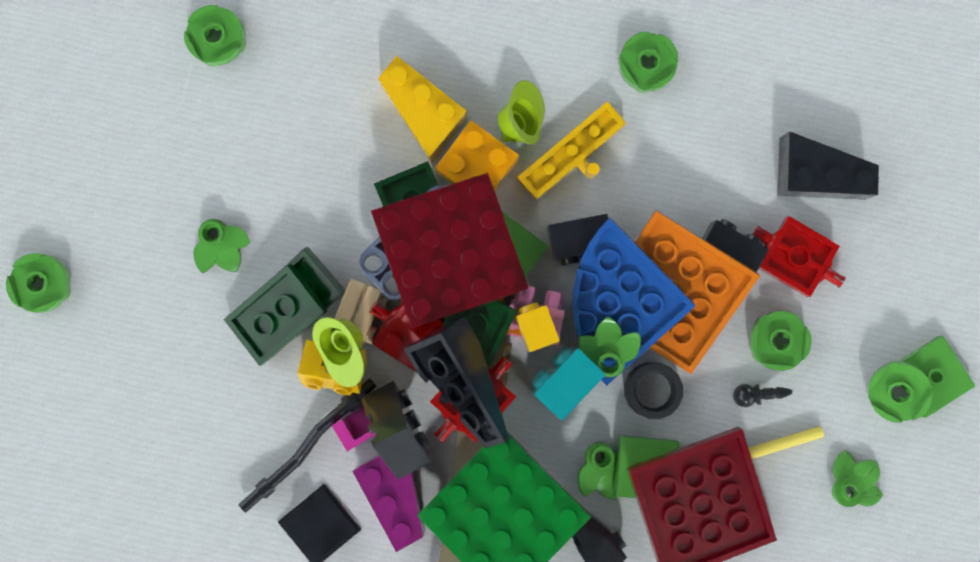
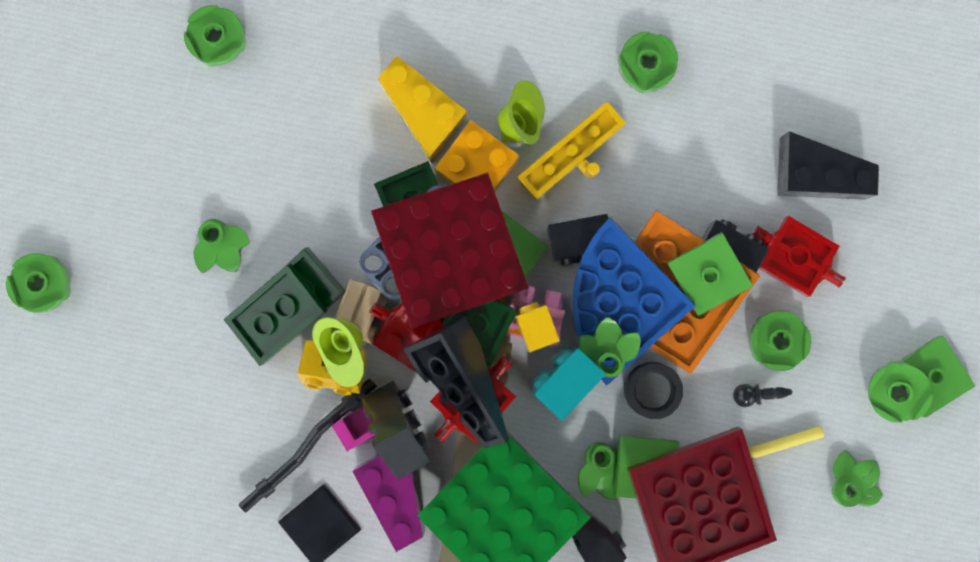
(710, 273): none -> bright green plate

